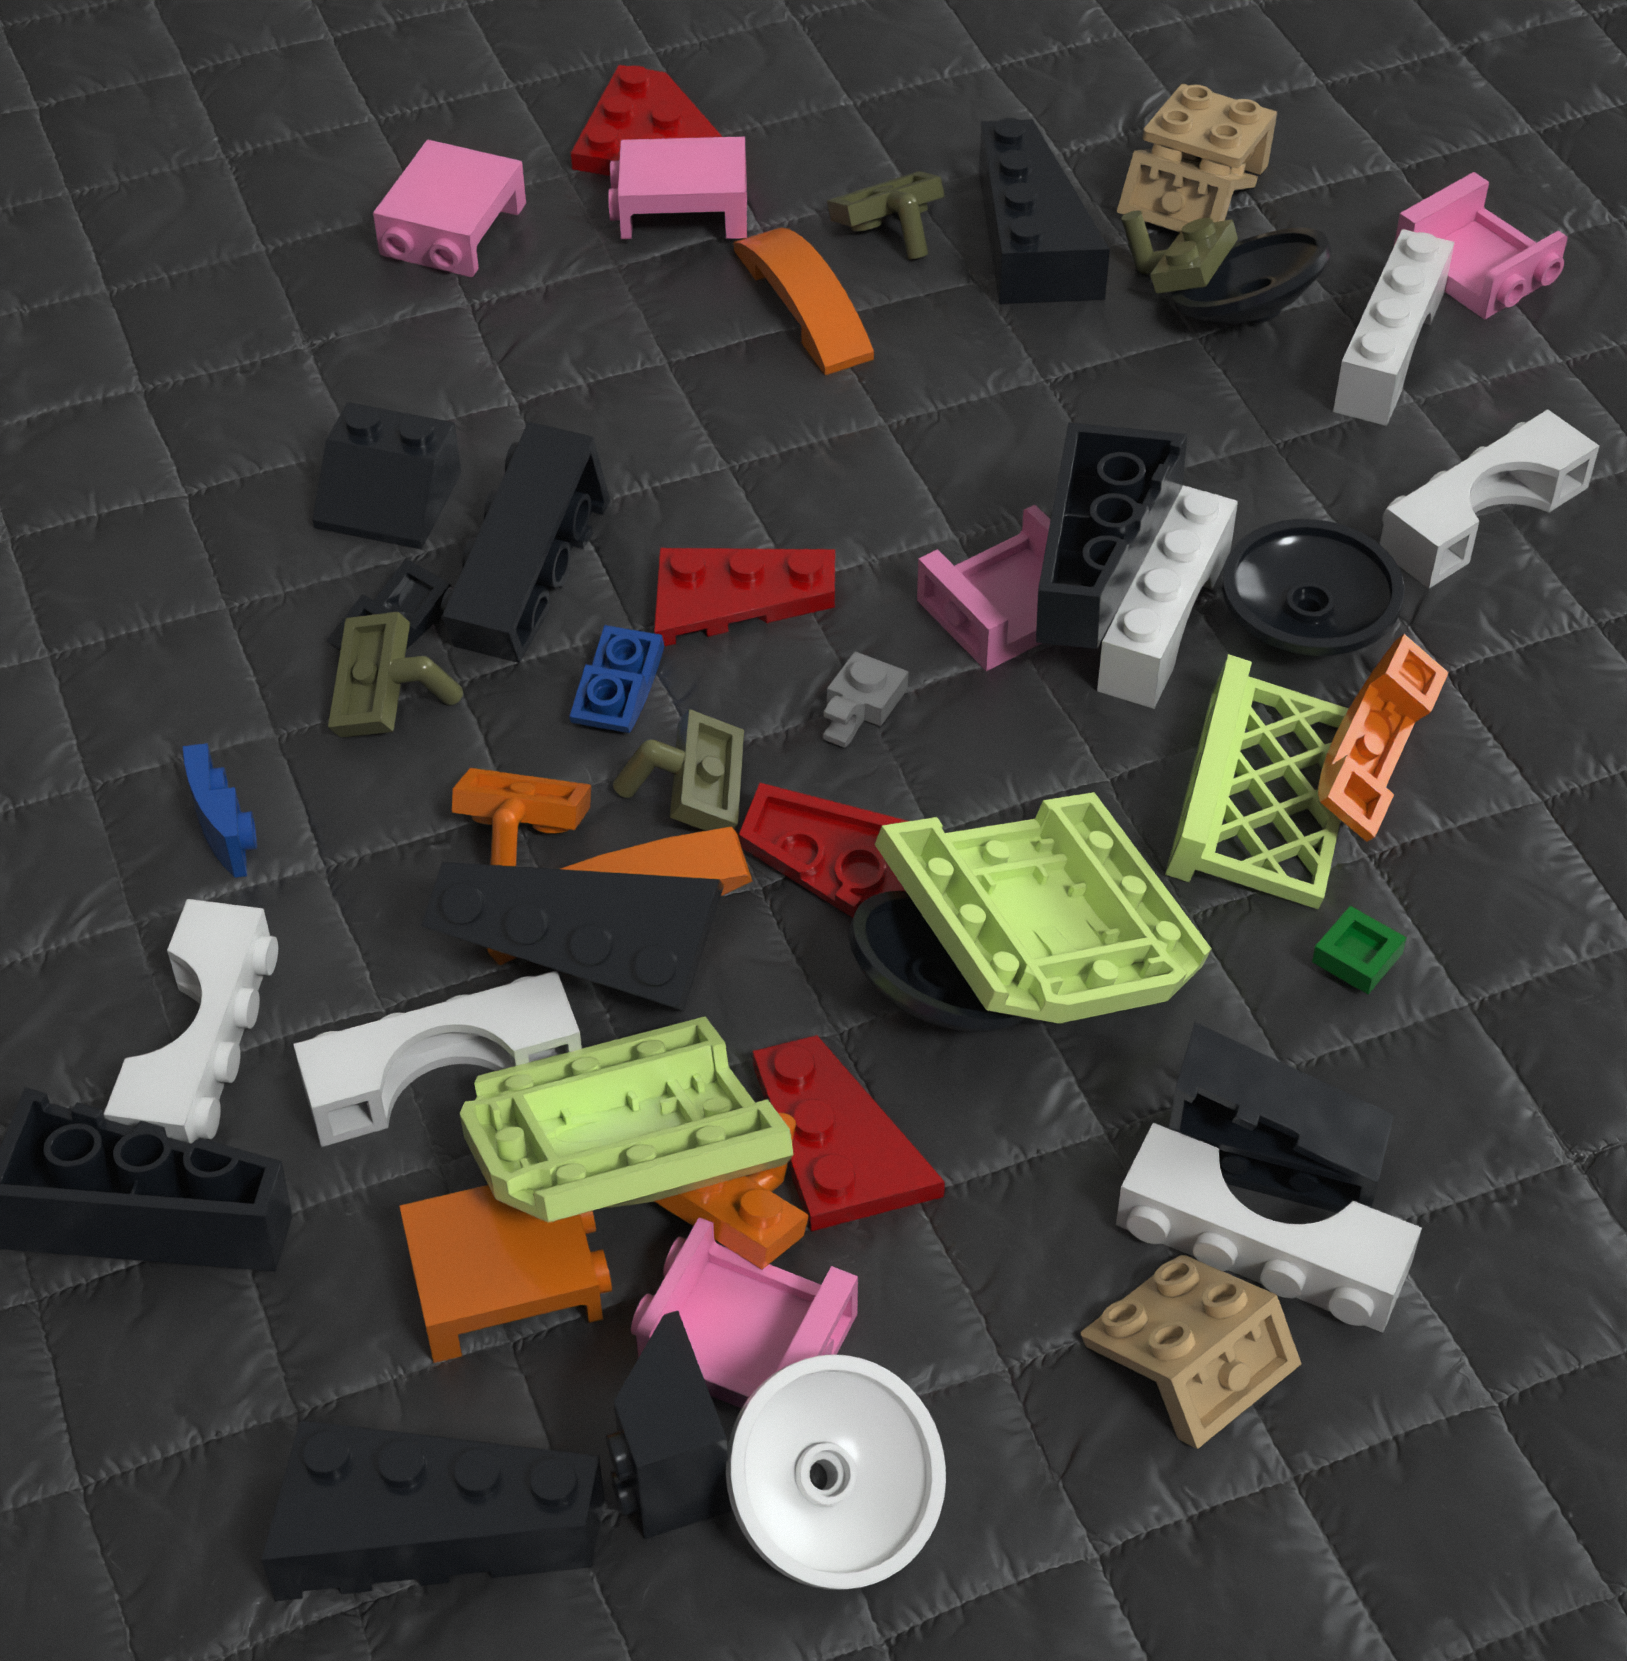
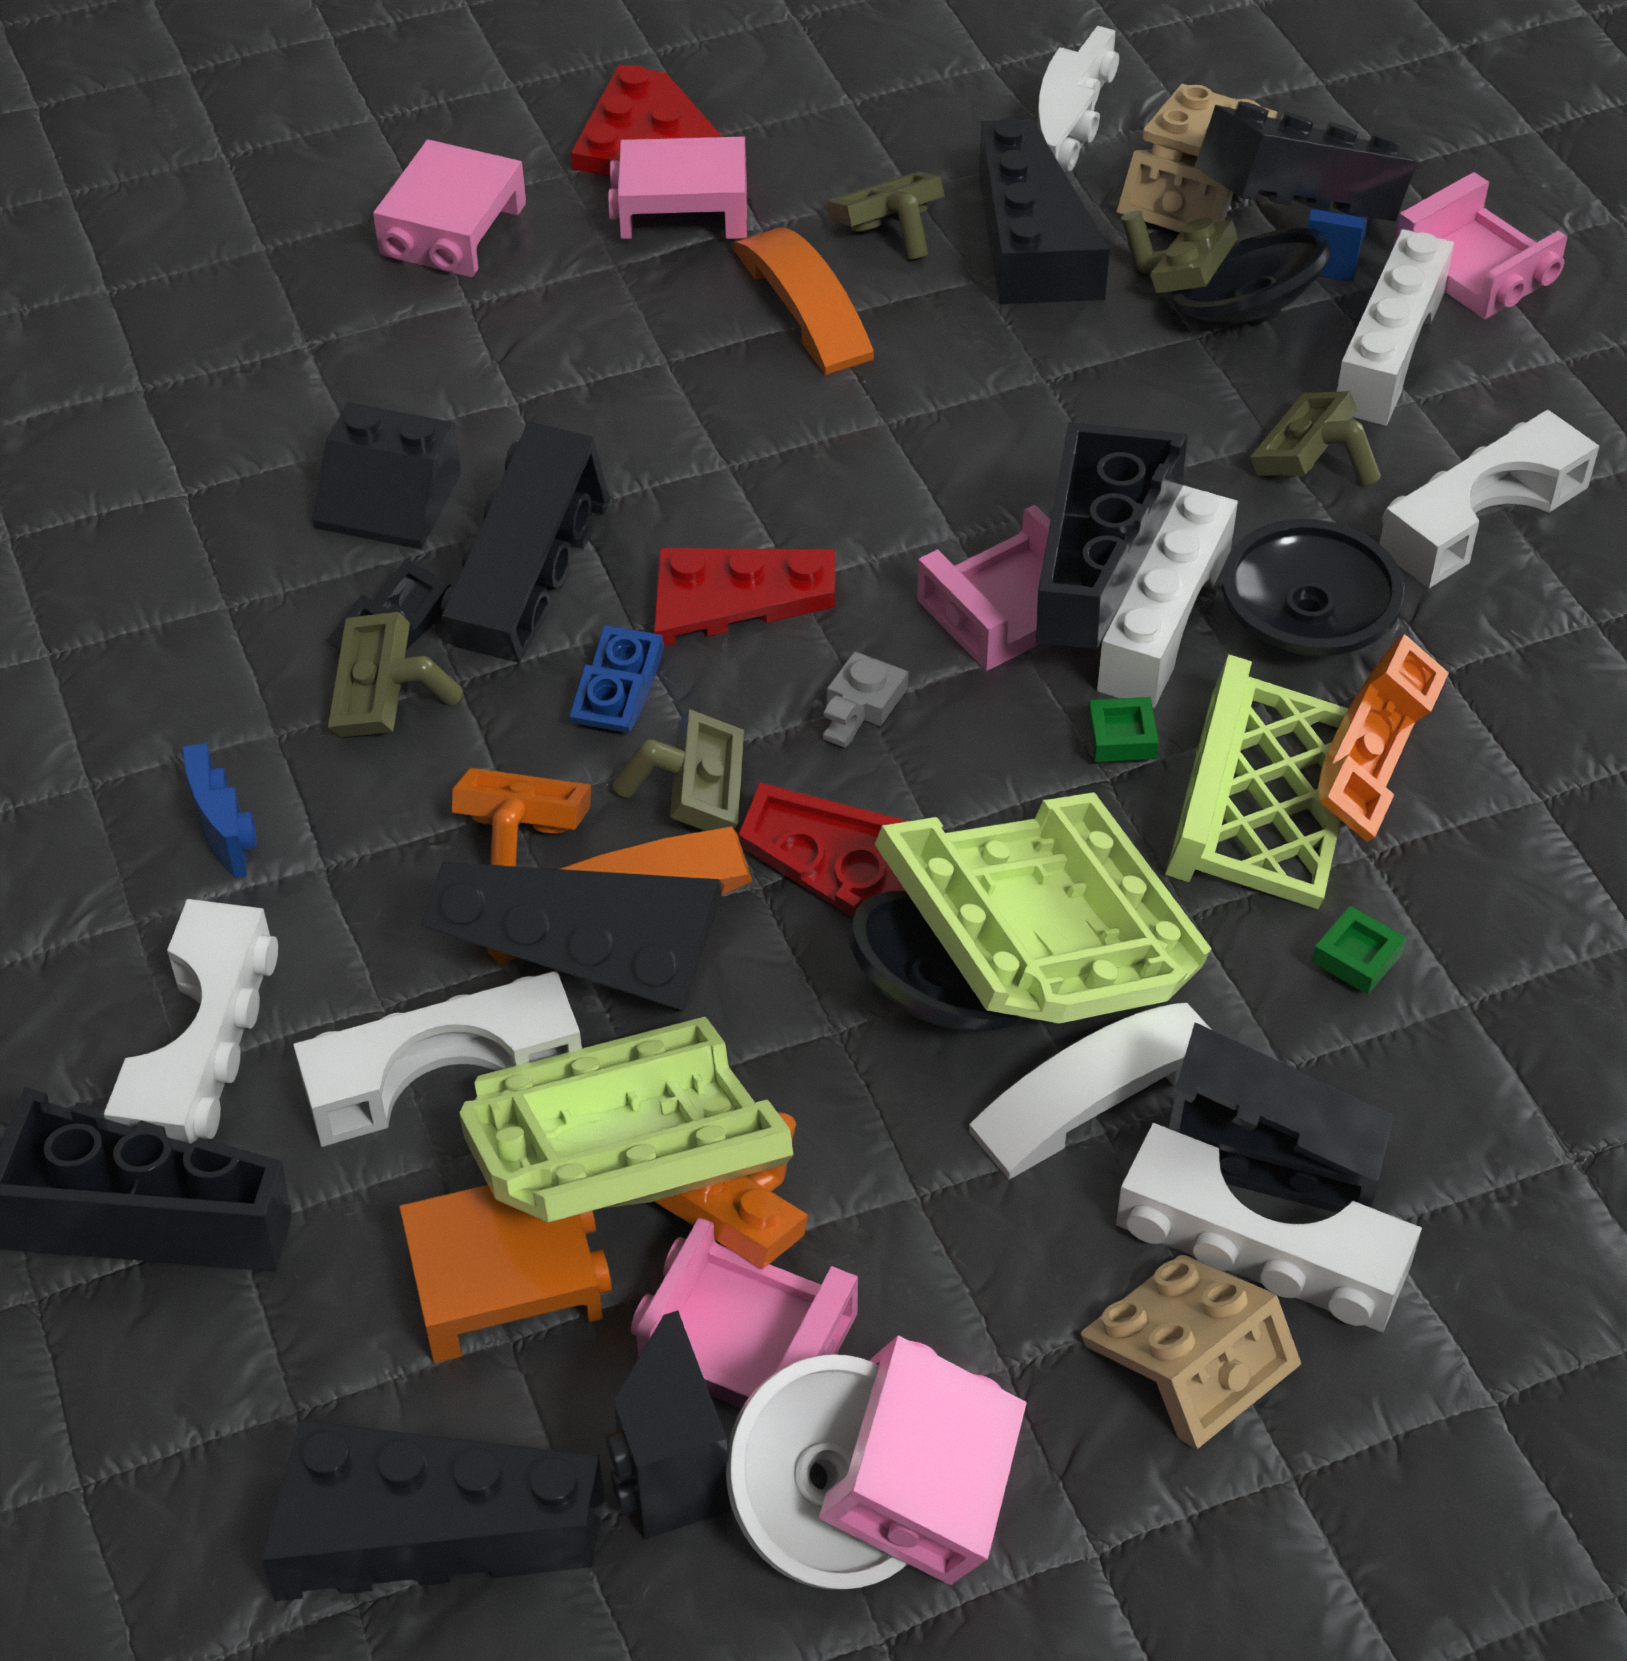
(845, 1147): red wing -> none
(928, 1463): none -> bright pink panel
(1071, 93): none -> white slope
(1082, 1082): none -> white slope
(1123, 729): none -> green plate
(1305, 163): none -> black wedge
(1306, 433): none -> olive plate
(1345, 239): none -> blue slope

